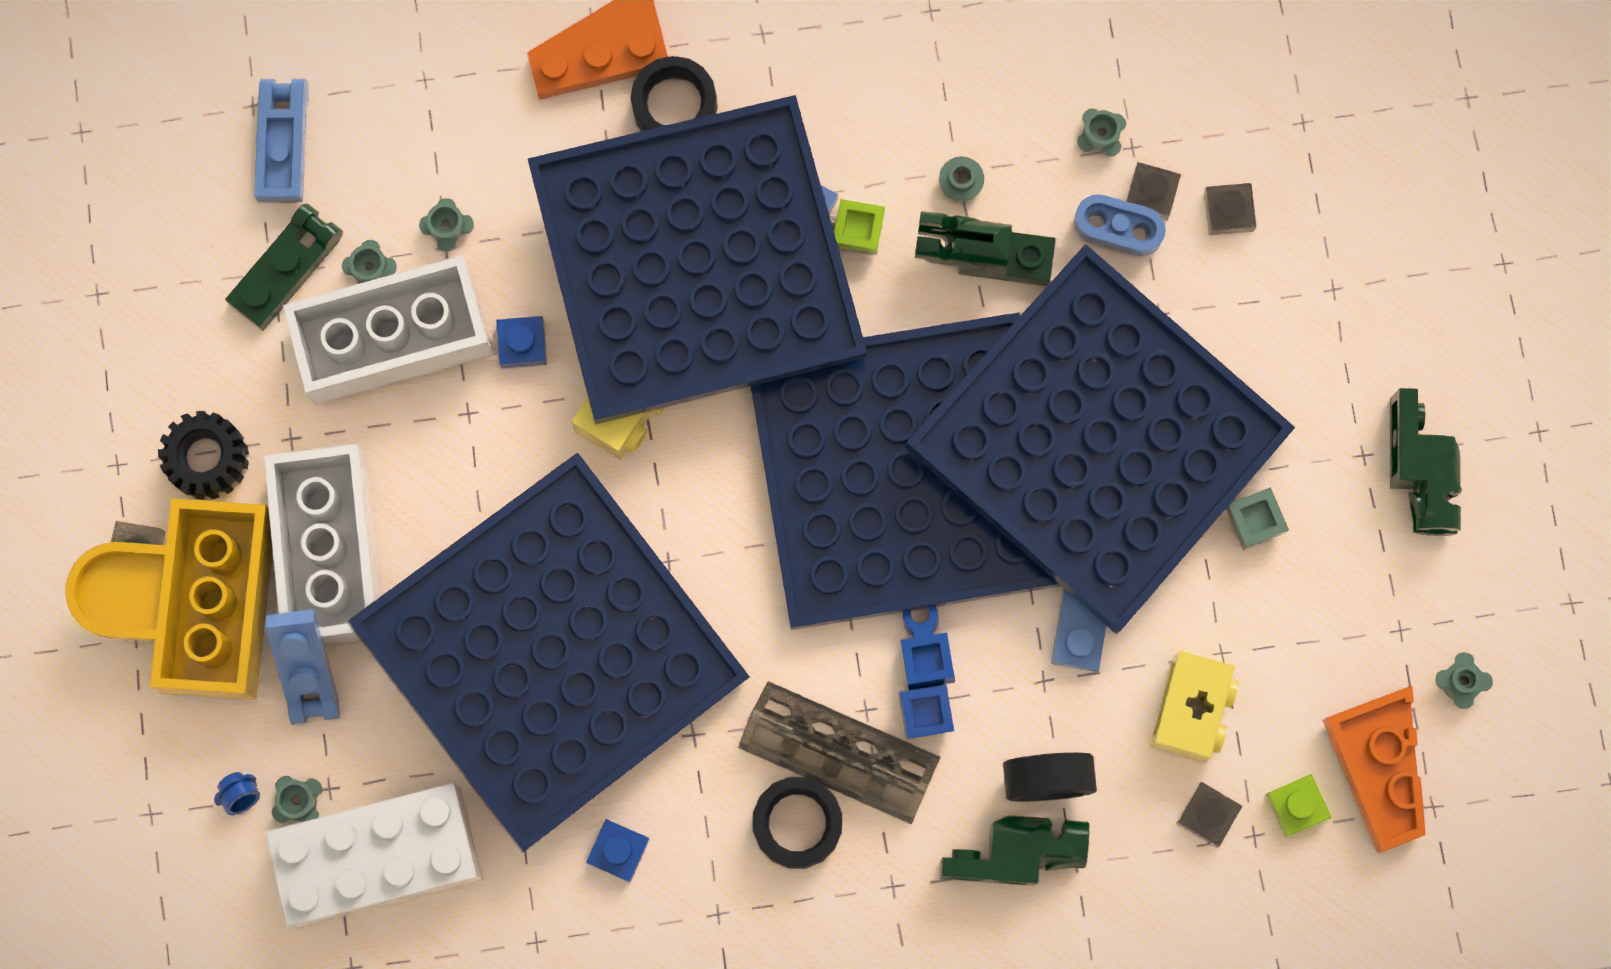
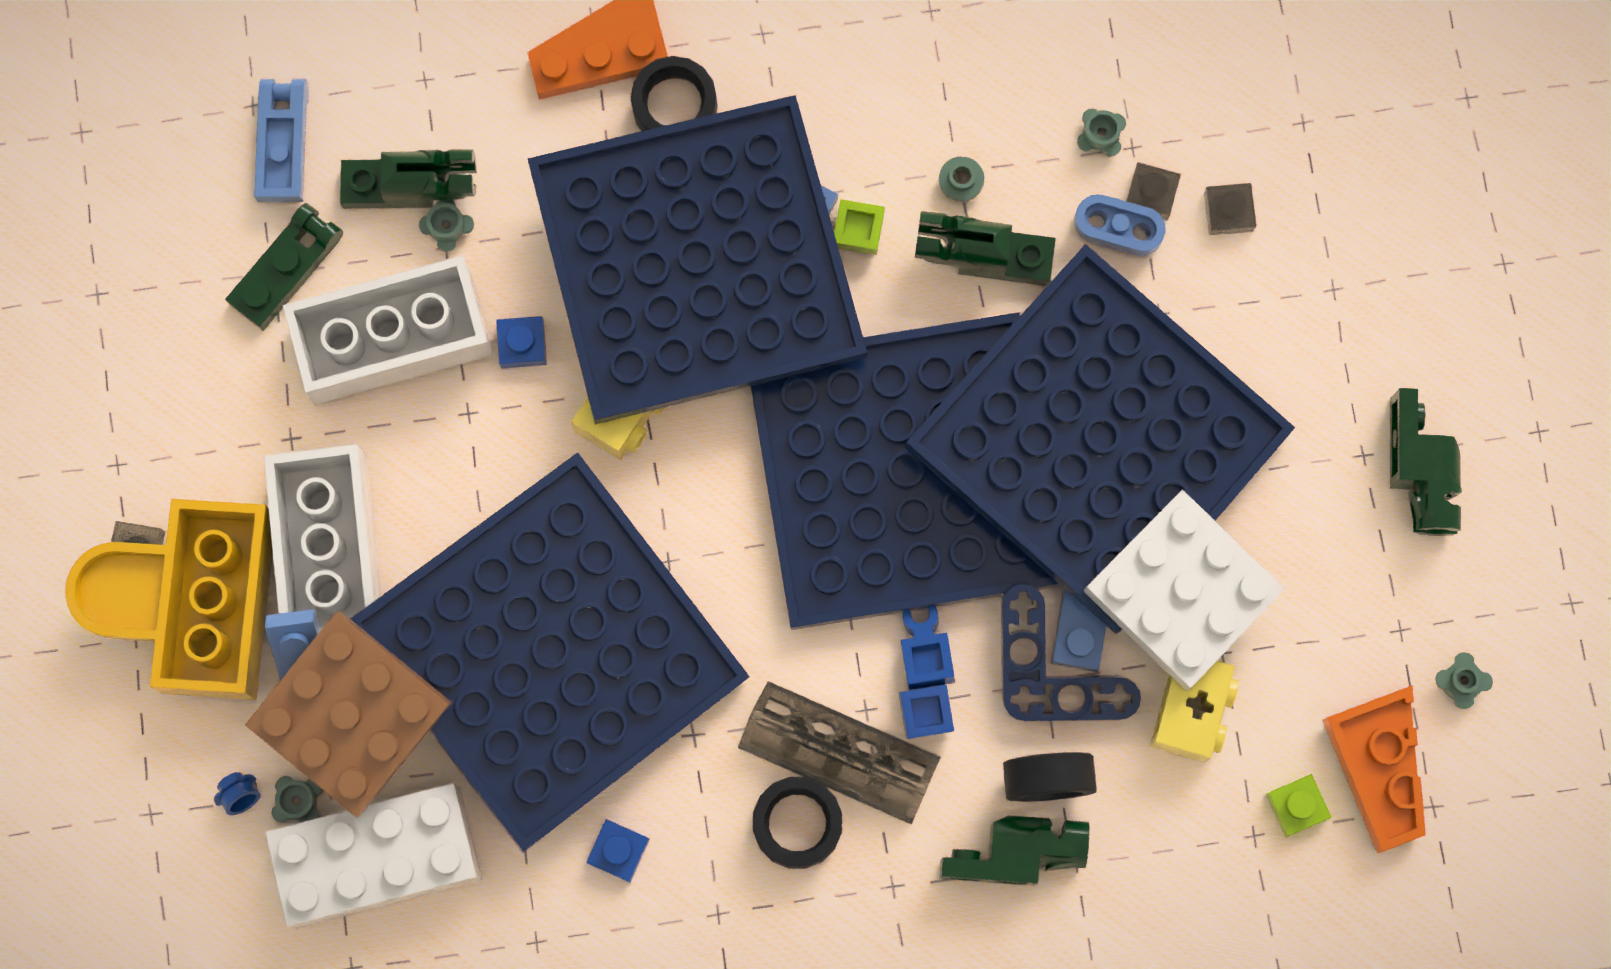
(188, 432): black tyre -> none
(348, 713): none -> medium nougat plate
(368, 253): sand green plate -> none
(408, 179): none -> dark green plate
(1034, 673): none -> dark blue beam
(1184, 590): none -> white plate
(1209, 814): clear smoke plate -> none
(1257, 518): sand green plate -> none

